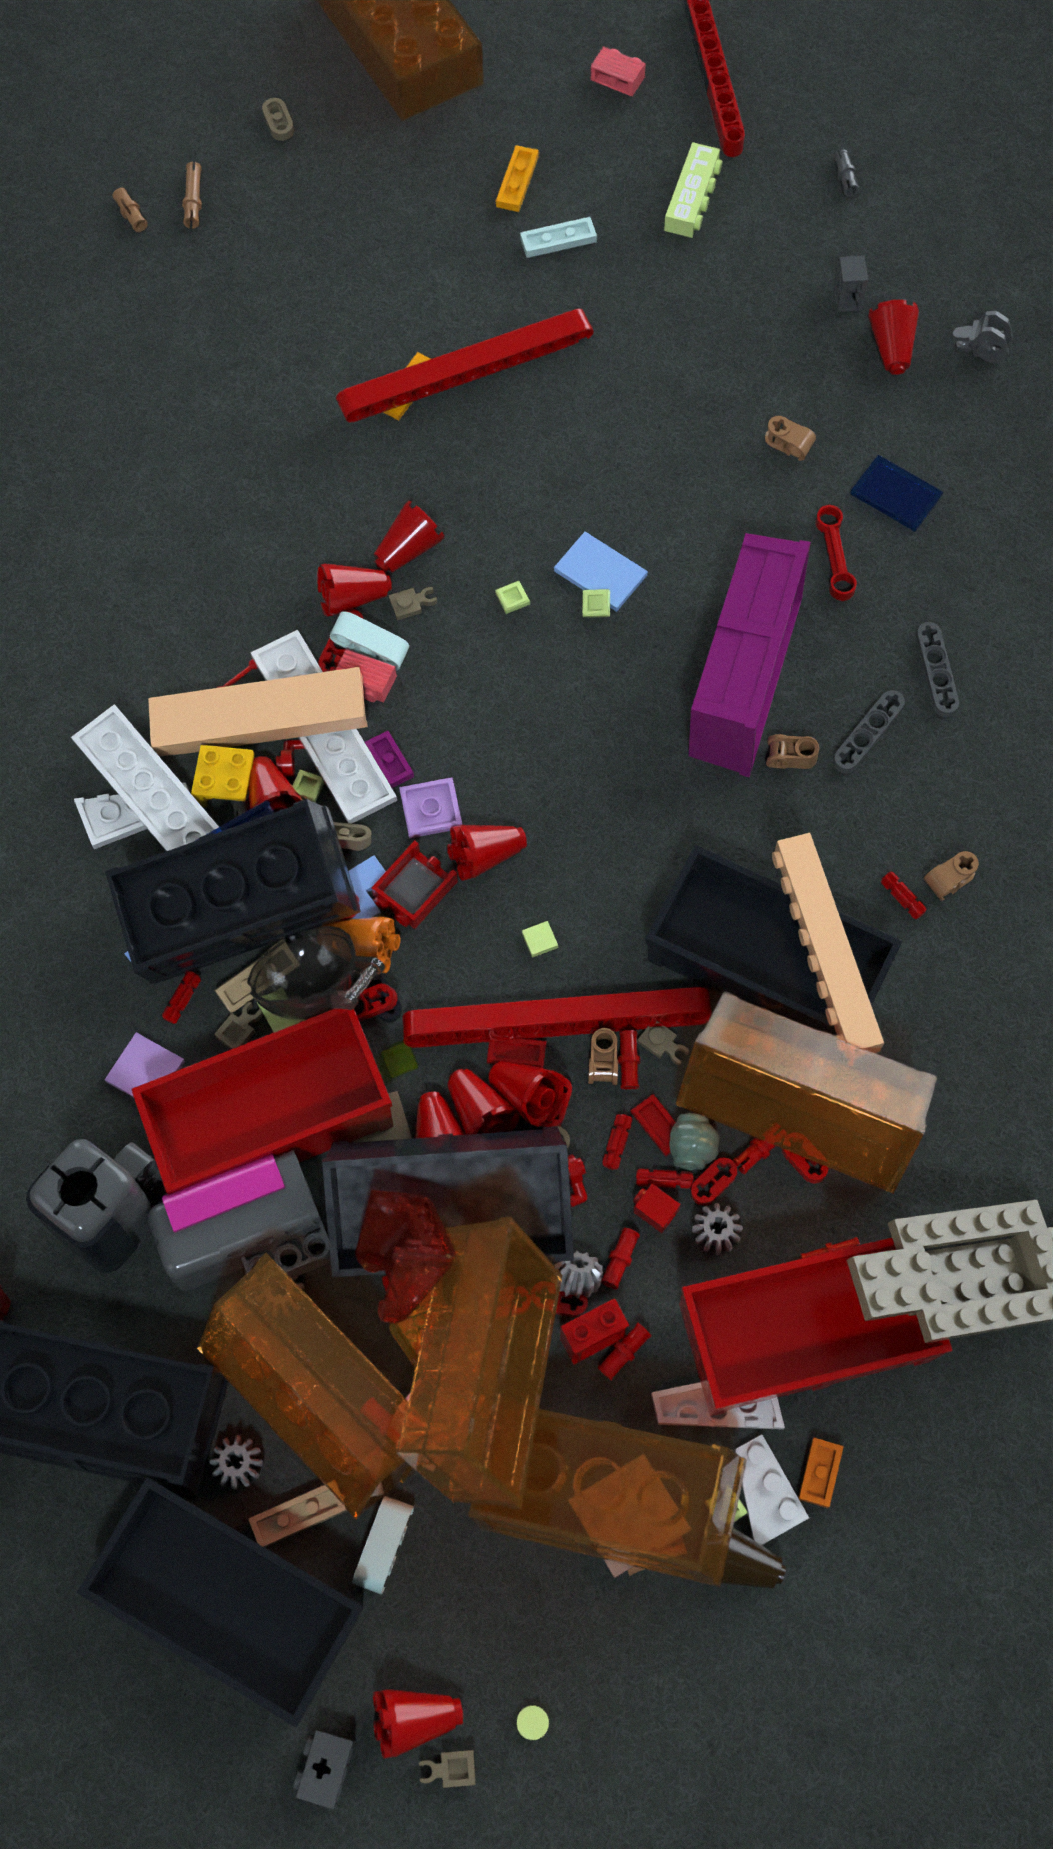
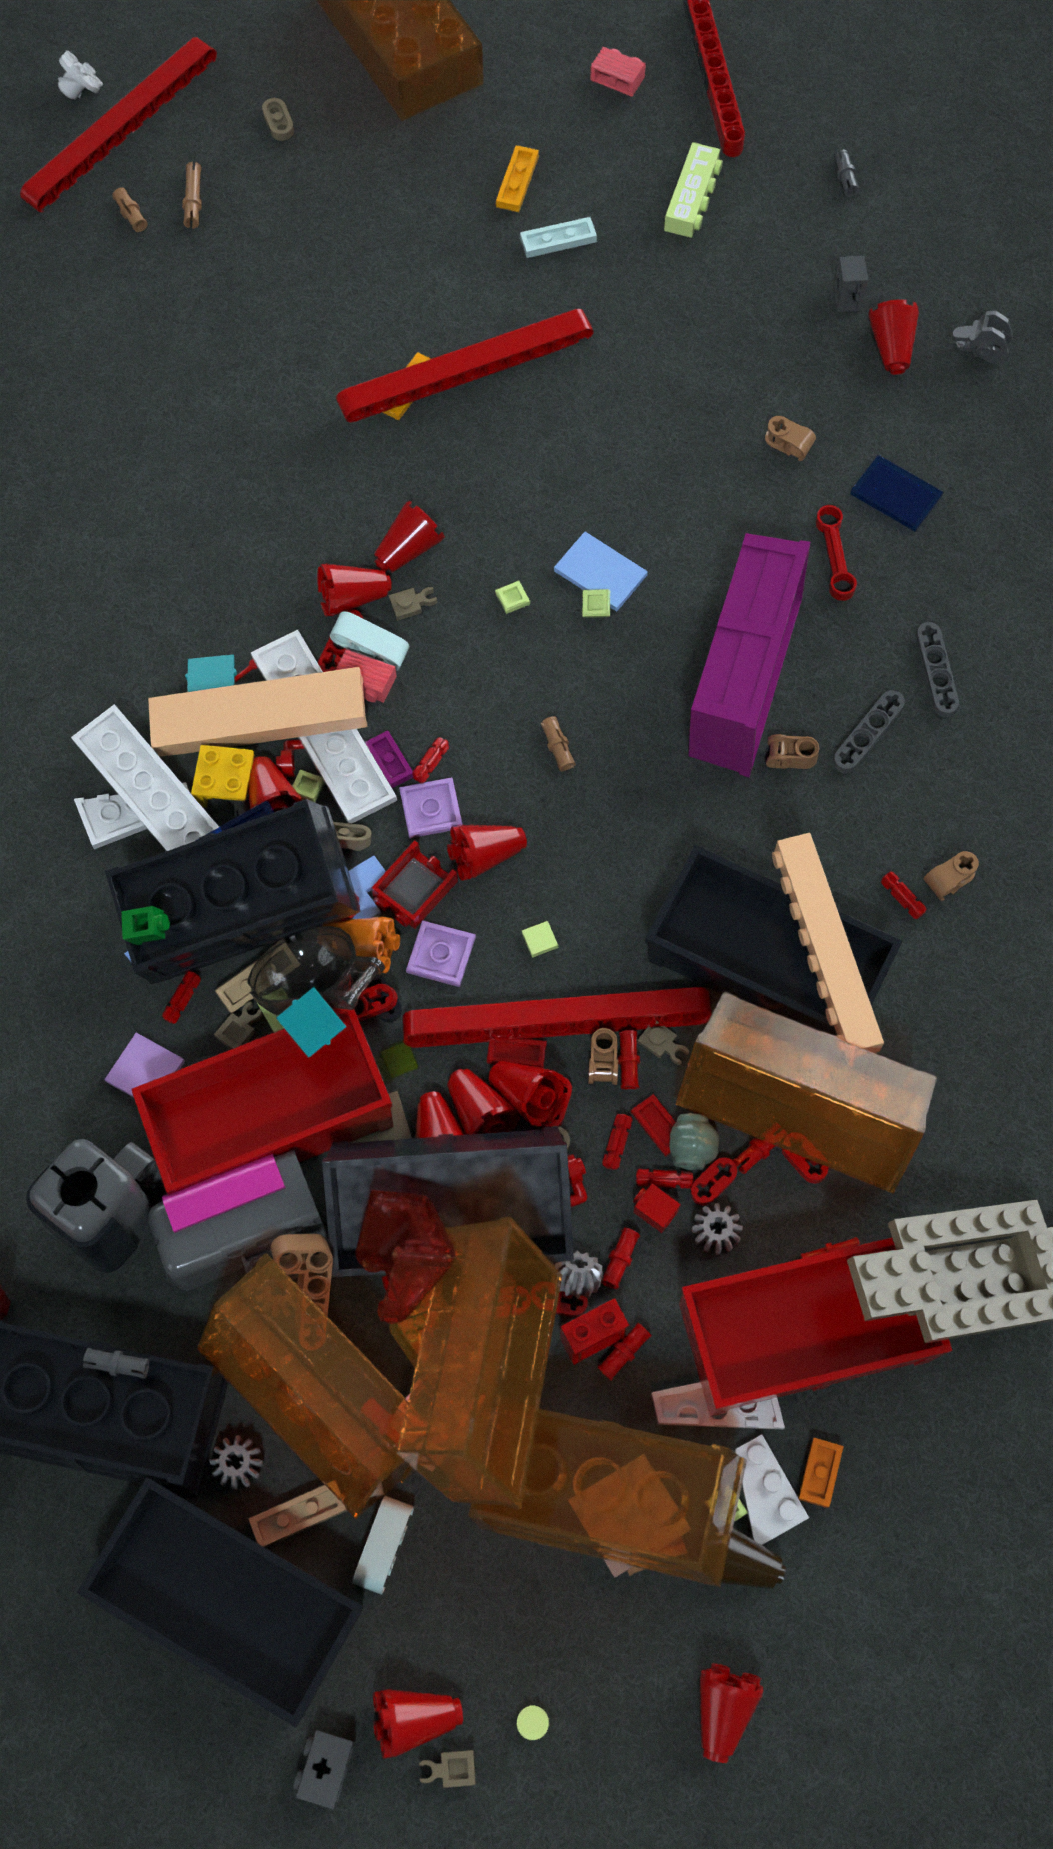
(77, 77): none -> white plate
(116, 1363): none -> dark grey pin
(117, 123): none -> red beam
(144, 925): none -> green brick
(210, 672): none -> teal piece
(306, 1265): none -> medium nougat beam
(311, 1022): none -> teal piece
(430, 760): none -> red axle
(440, 953): none -> lavender tile
(558, 743): none -> medium nougat pin
(726, 1709): none -> red cone

